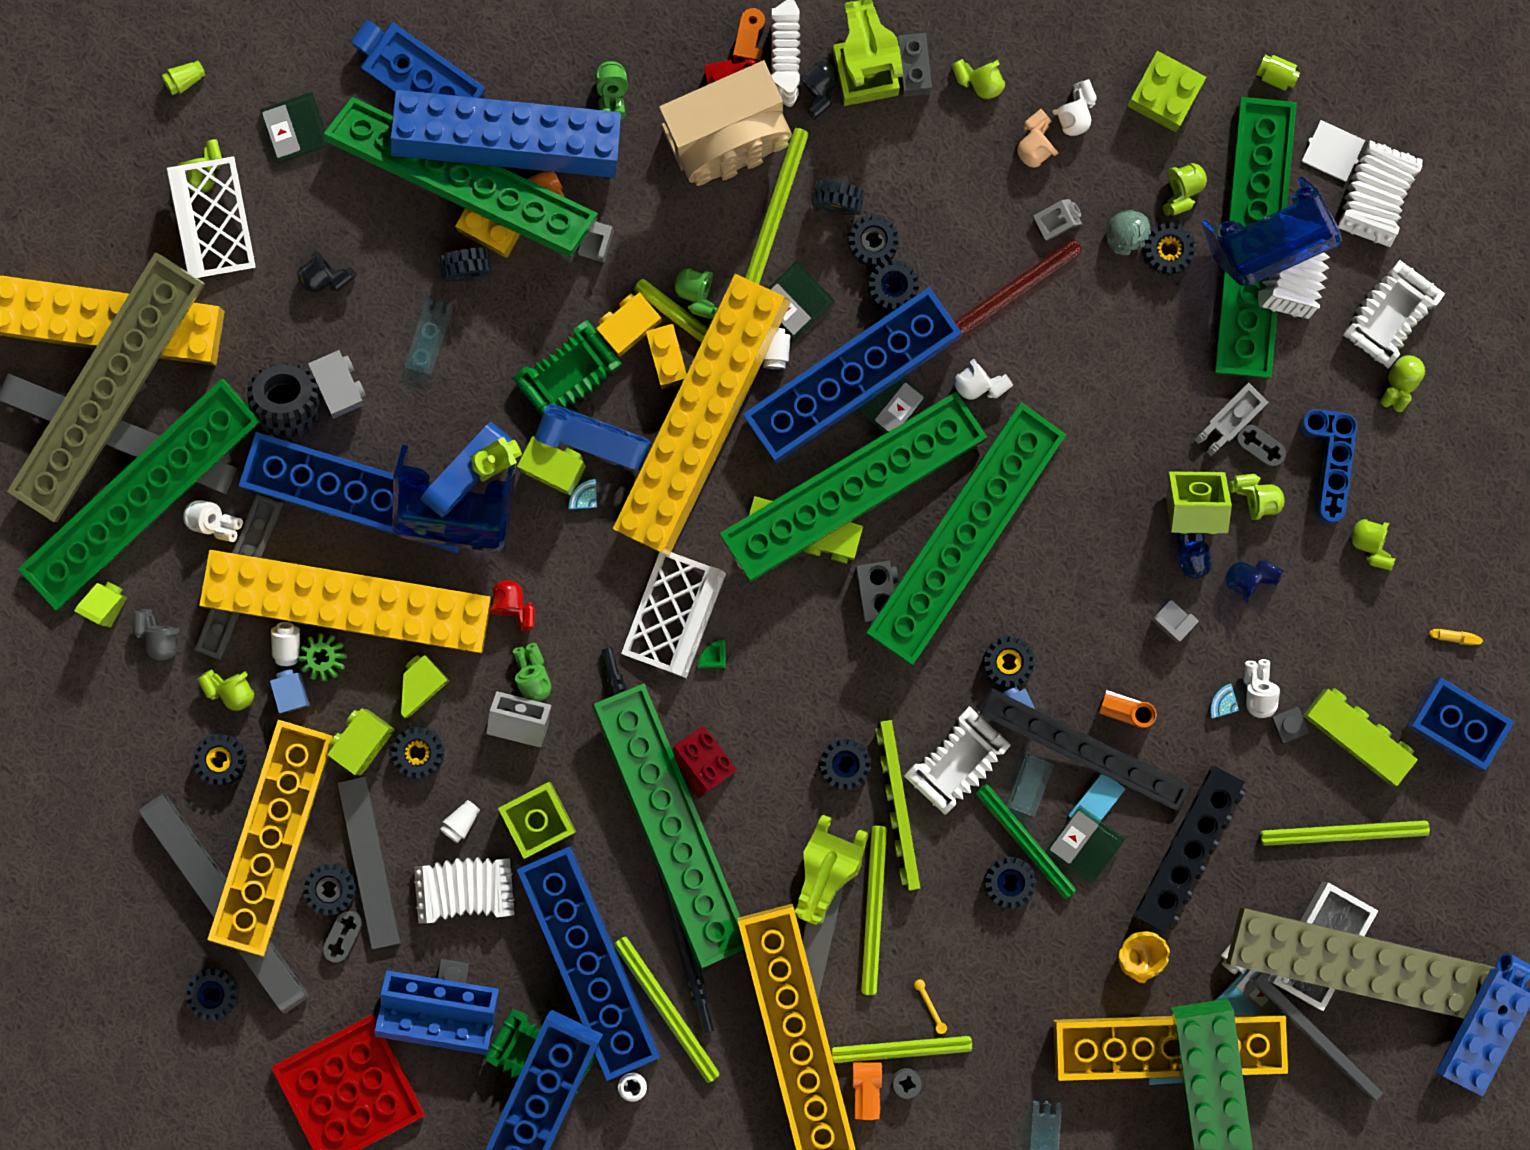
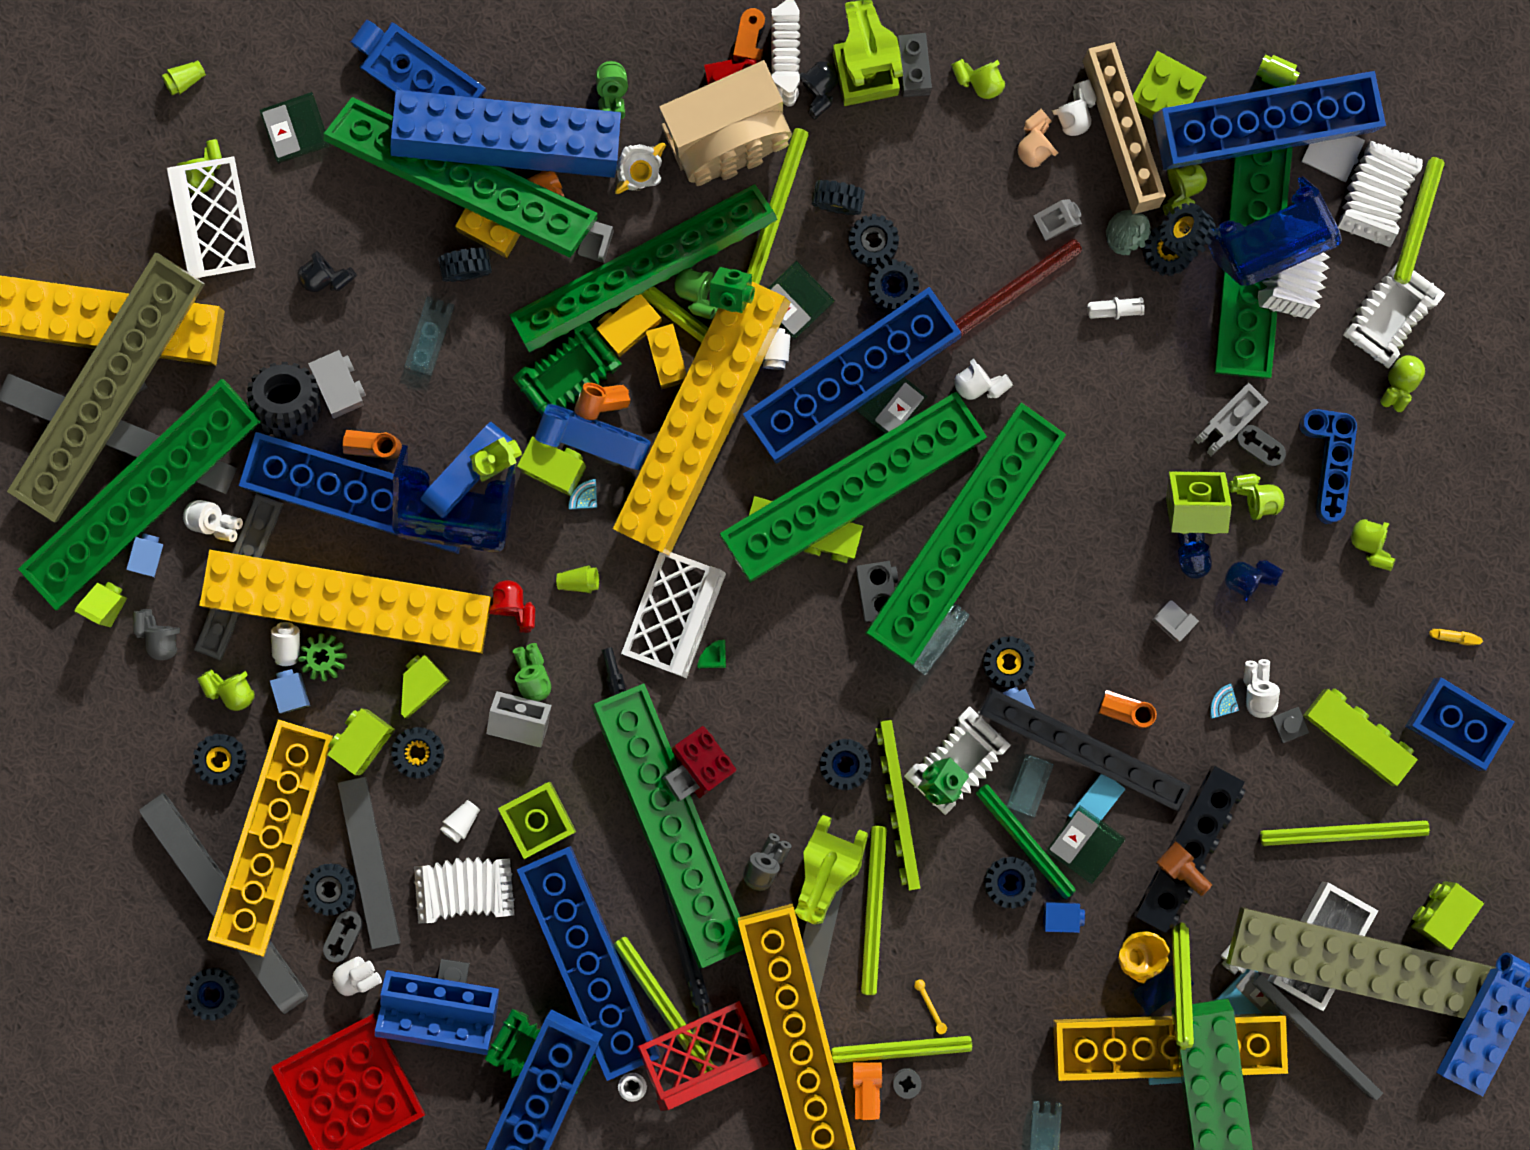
(145, 555): none -> medium blue brick
(355, 977): none -> white piece
(369, 444): none -> orange piece
(580, 580): none -> lime cone
(599, 399): none -> orange piece
(638, 167): none -> white hair
(643, 267): none -> green plate
(680, 783): none -> dark grey plate
(709, 1080): none -> red fence
(731, 290): none -> green brick
(764, 865): none -> dark grey piece
(941, 638): none -> clear light blue hinge
(943, 781): none -> green brick
(1062, 917): none -> blue brick
(1115, 308): none -> white axle
(1124, 128): none -> tan brick
(1156, 991): none -> plate
(1180, 865): none -> dark orange pin
(1182, 987): none -> lime axle
(1195, 238): none -> black bush
(1268, 120): none -> blue brick
(1419, 220): none -> lime axle
(1446, 914): none -> lime brick

